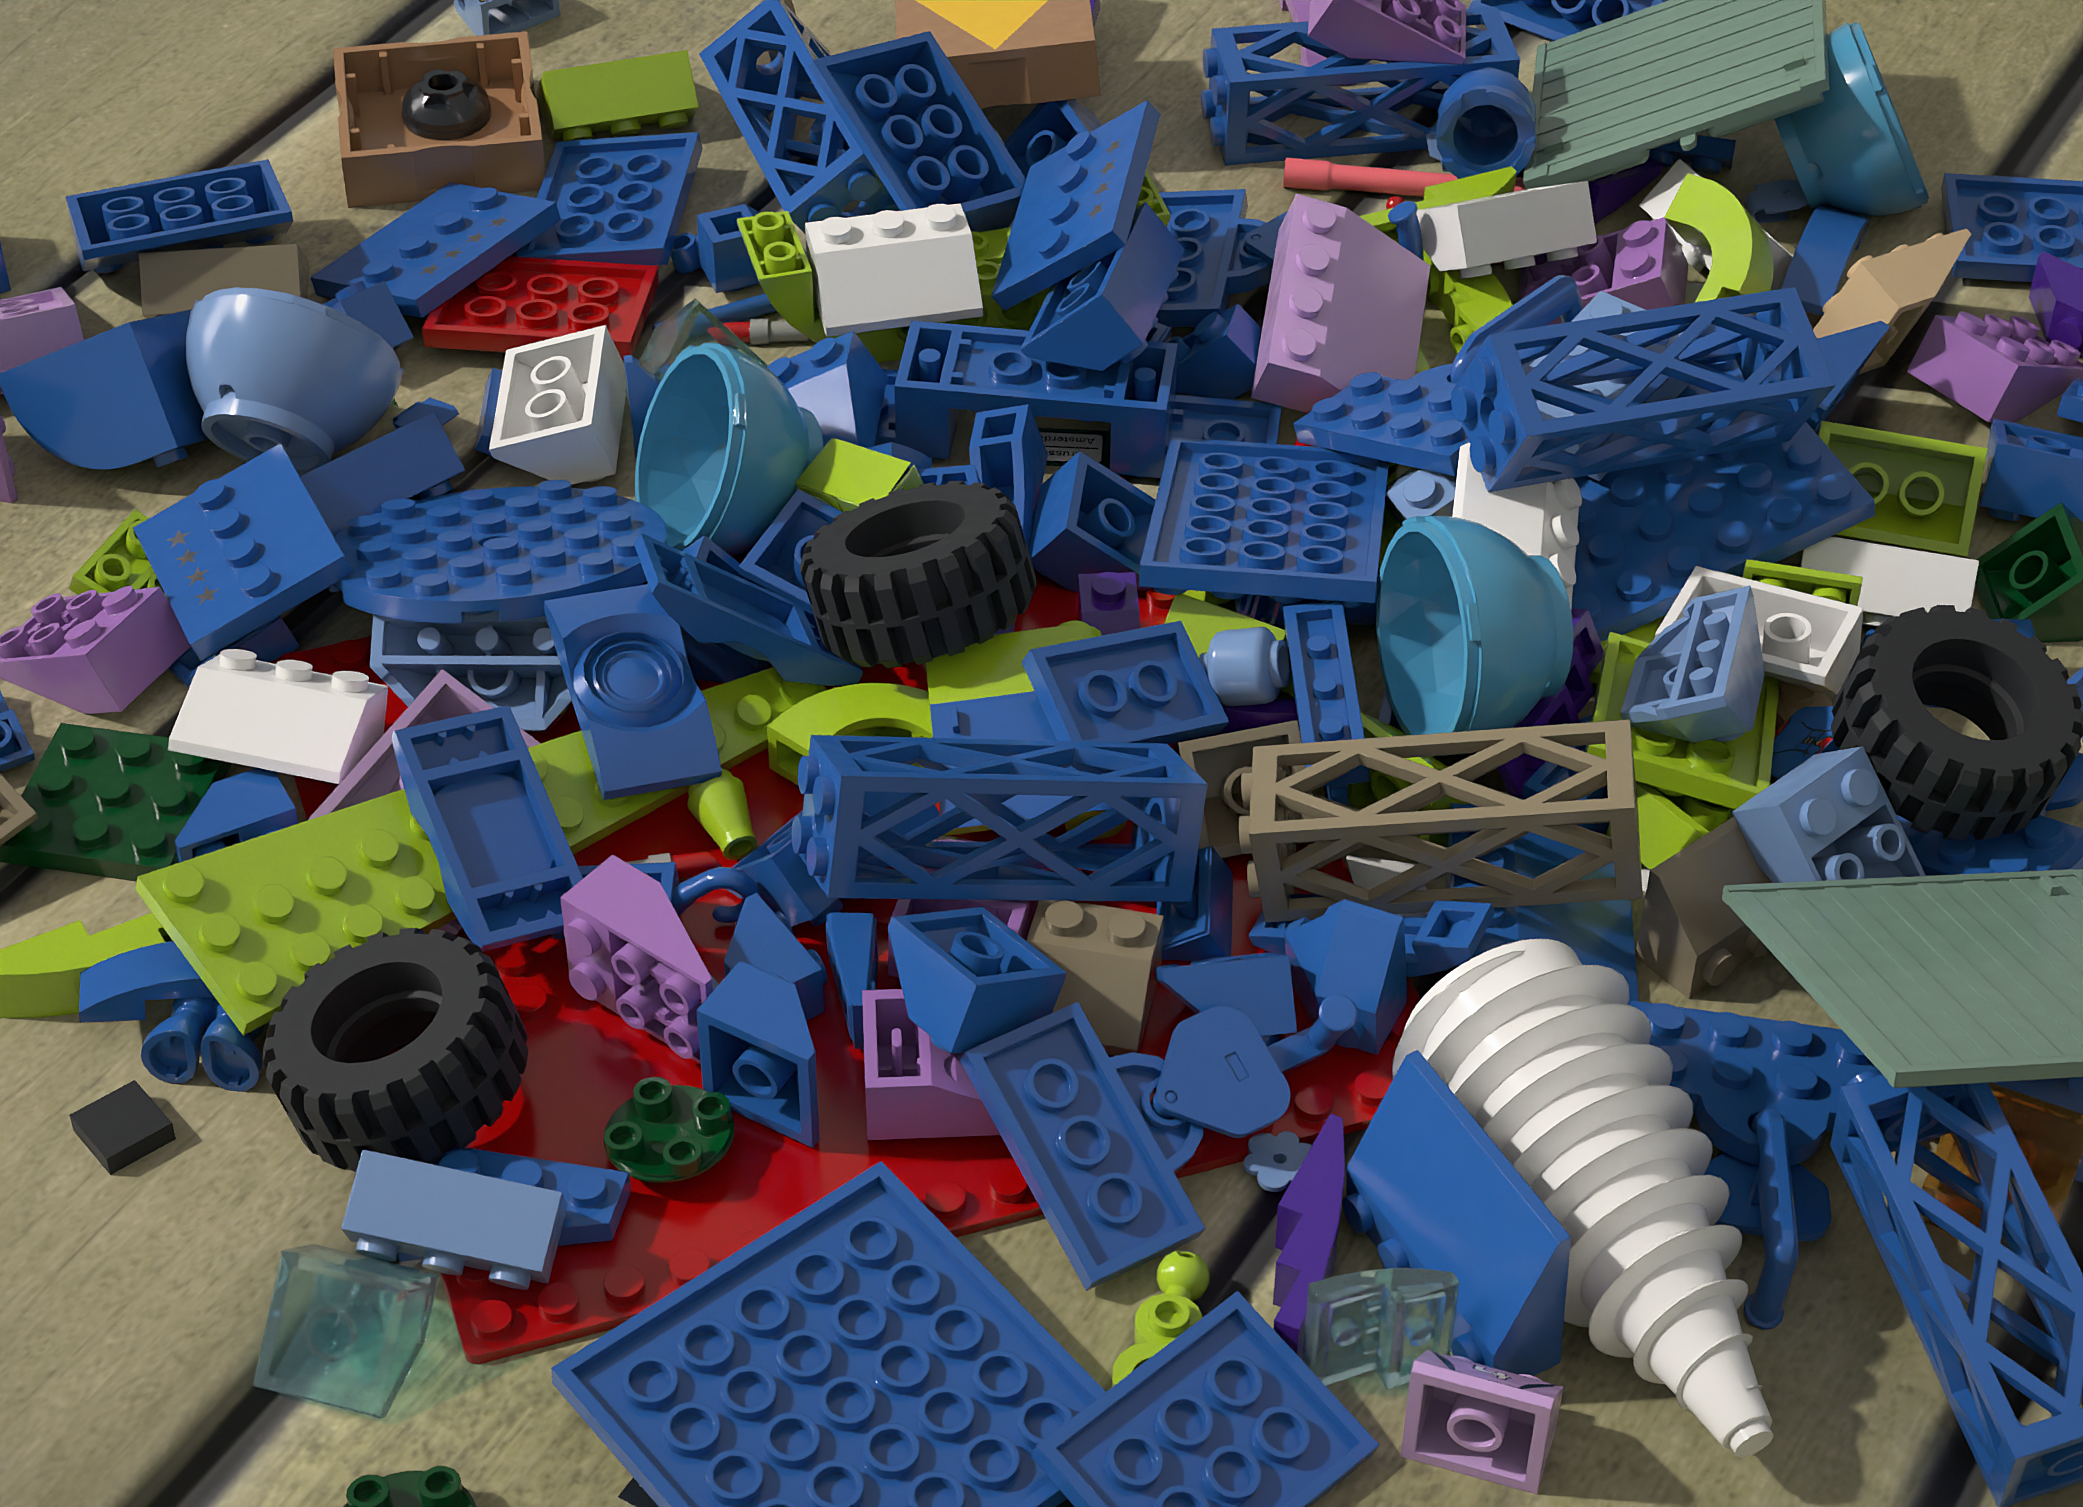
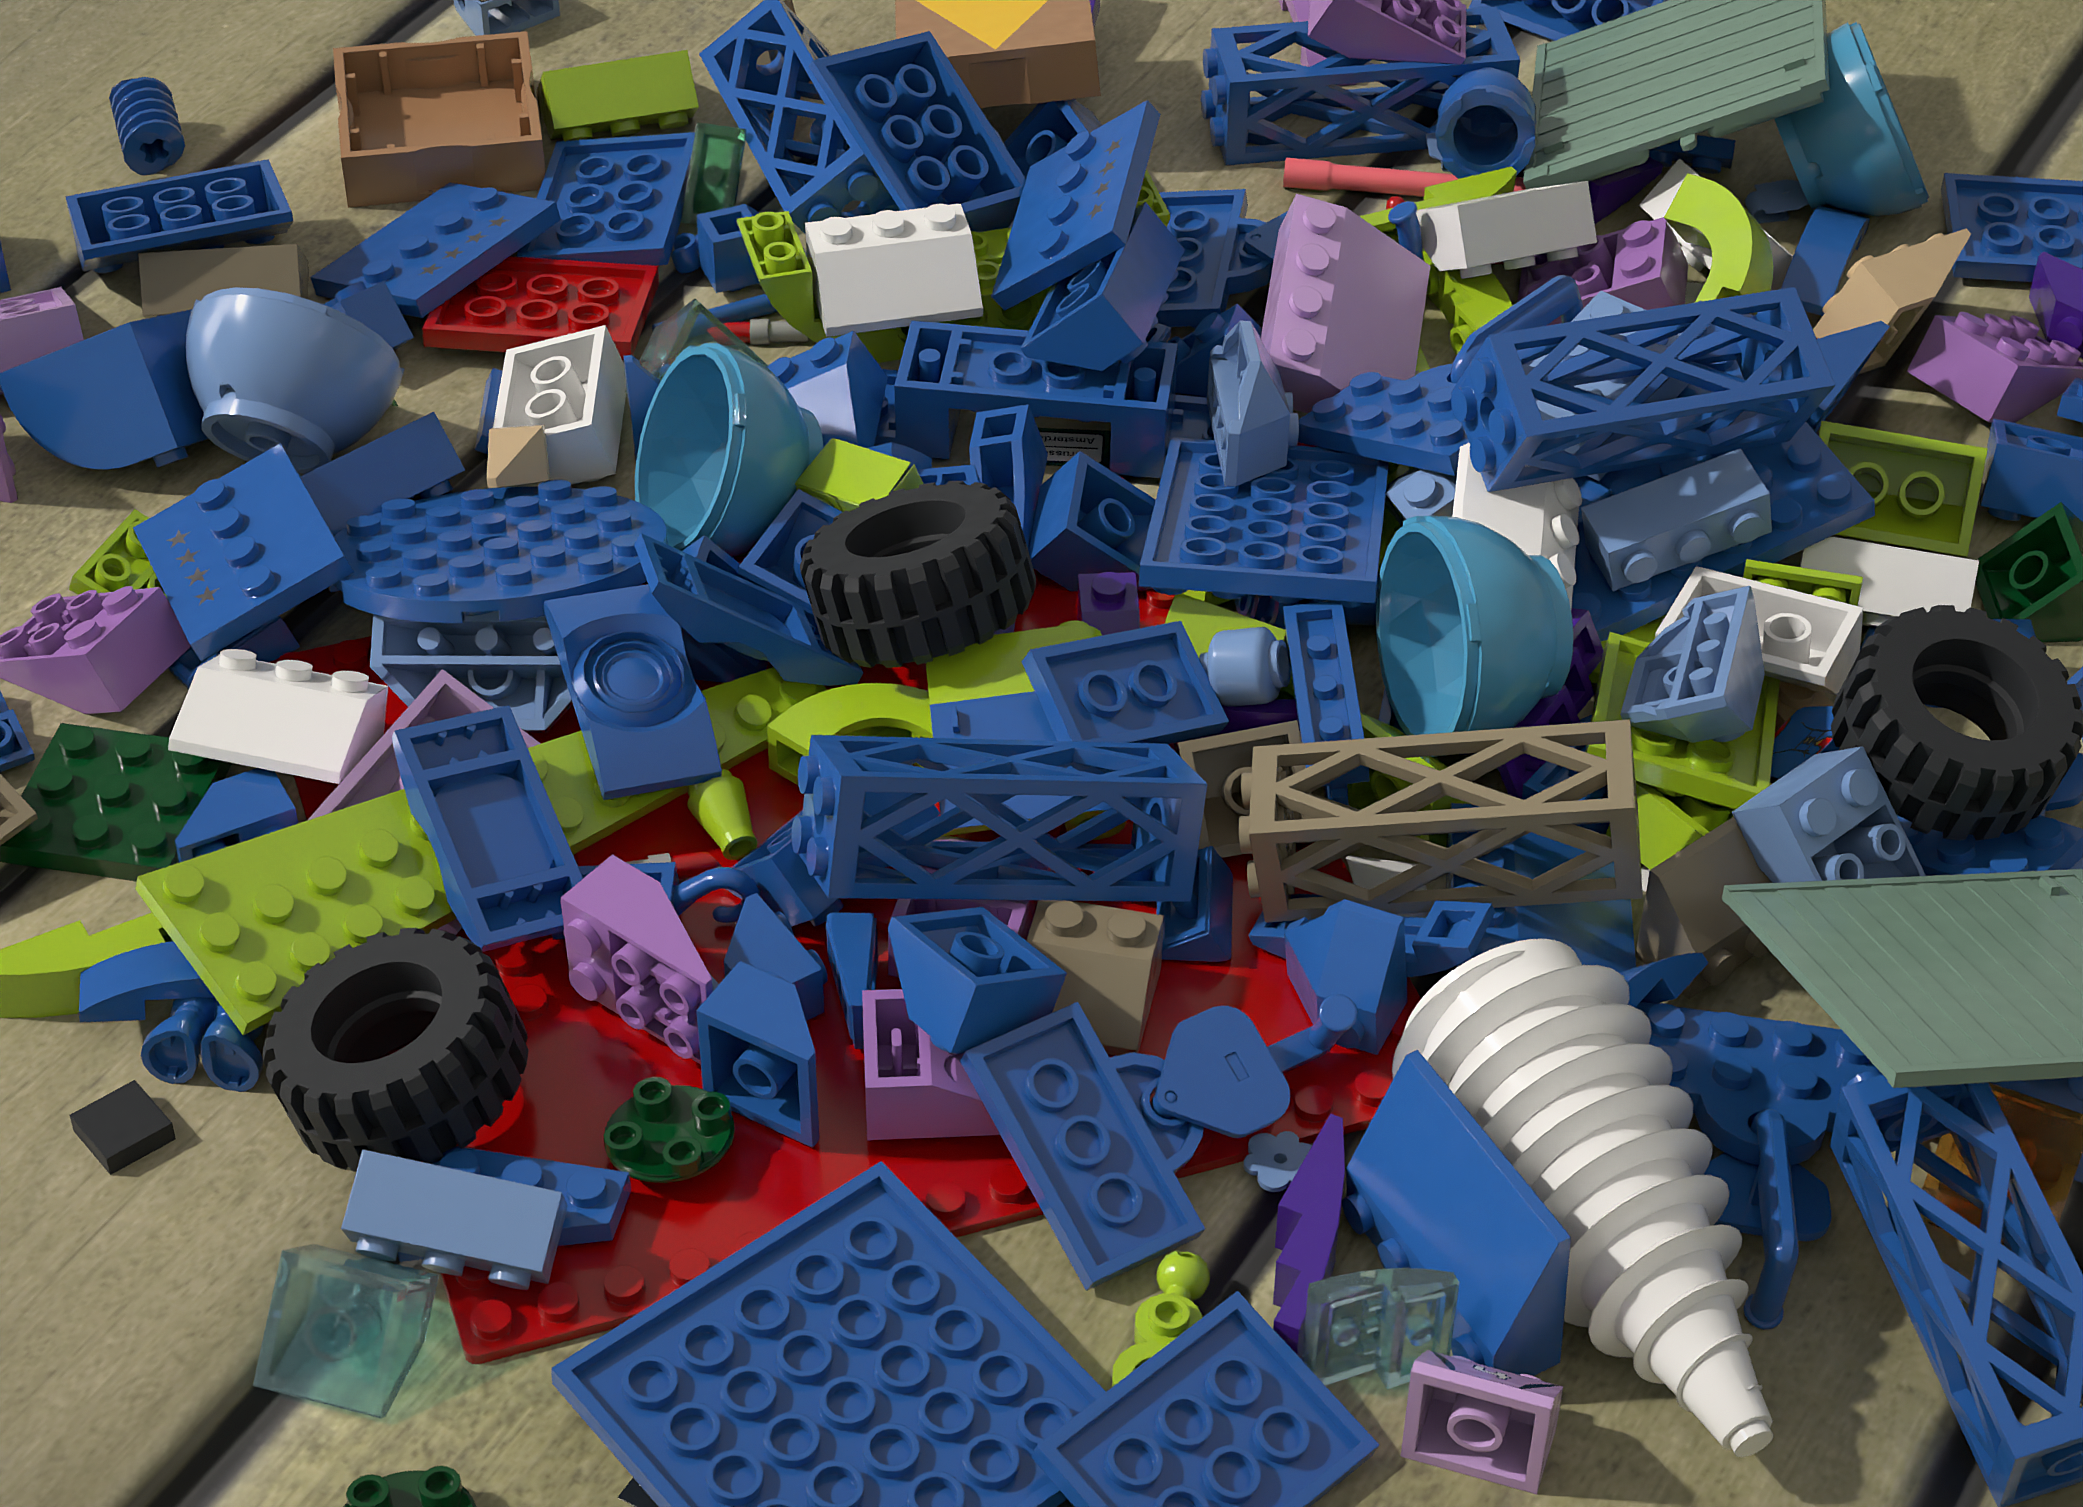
(146, 124): none -> blue piece
(443, 411): blue piece -> none
(445, 106): black piece -> none
(517, 456): none -> tan slope
(713, 170): none -> clear green slope
(1248, 407): none -> medium blue wedge
(1251, 982): blue slope -> none
(1663, 978): none -> blue slope
(1677, 519): none -> medium blue brick

